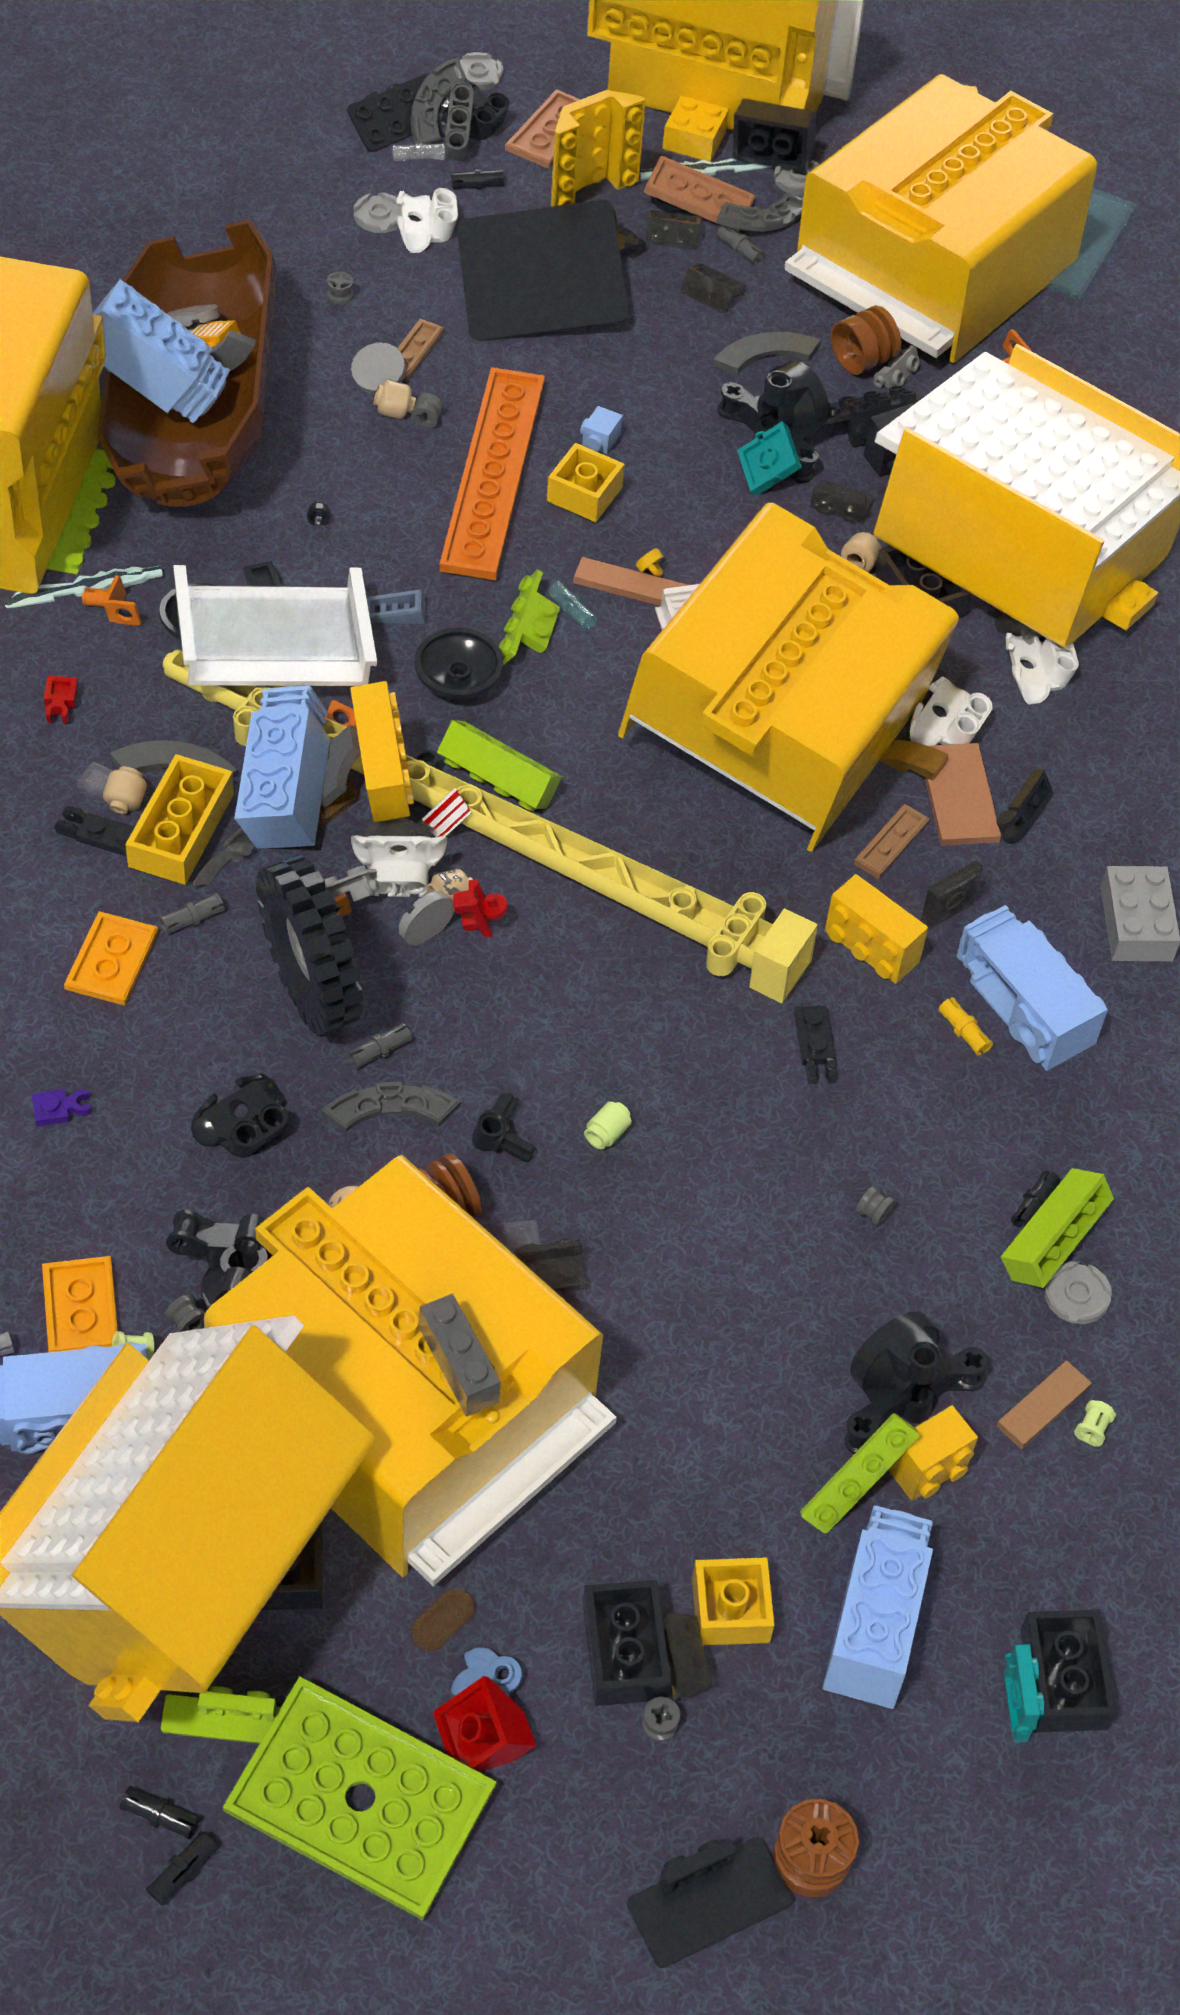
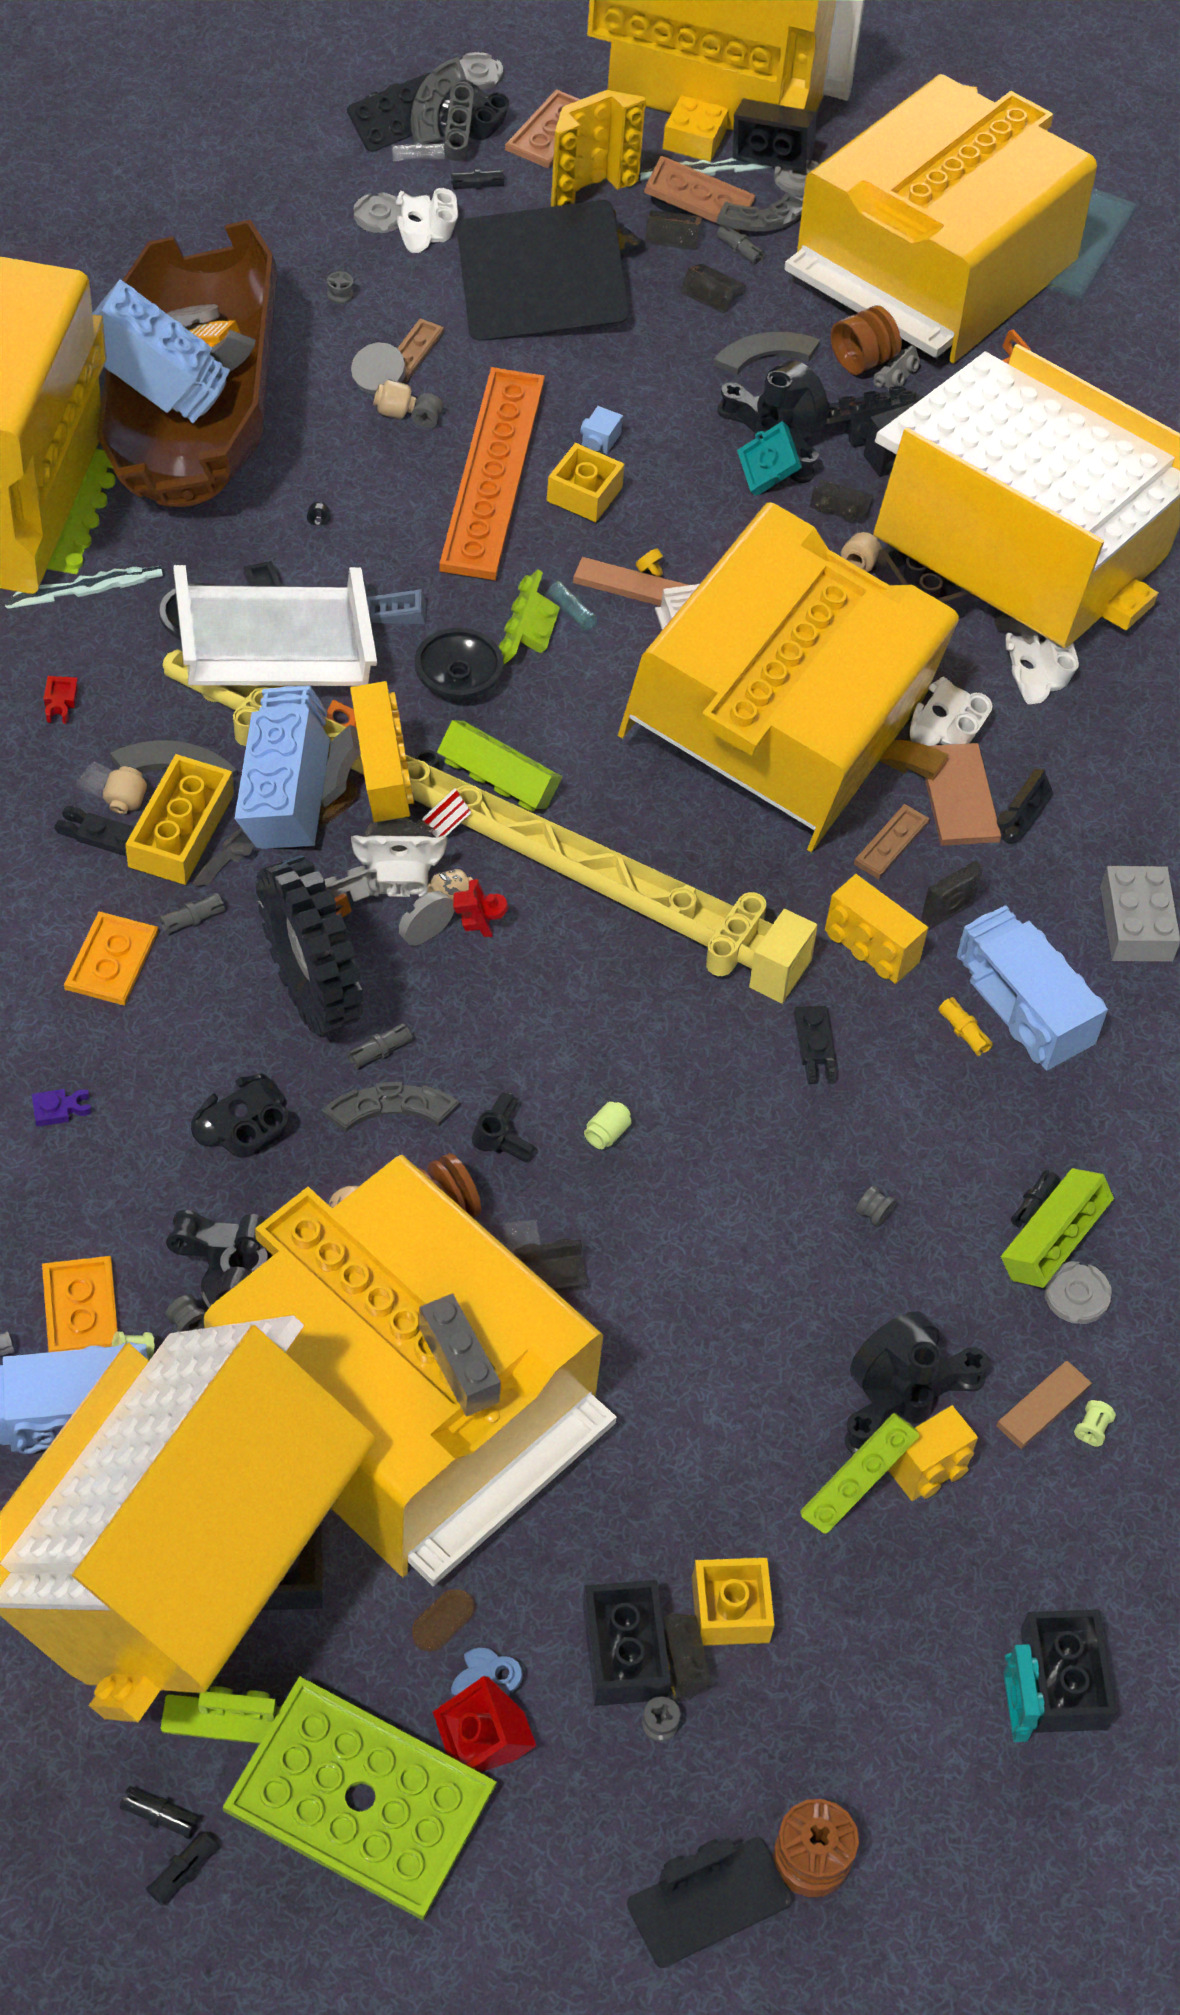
(112, 601): orange bracket -> none
(880, 1608): light blue piece -> none

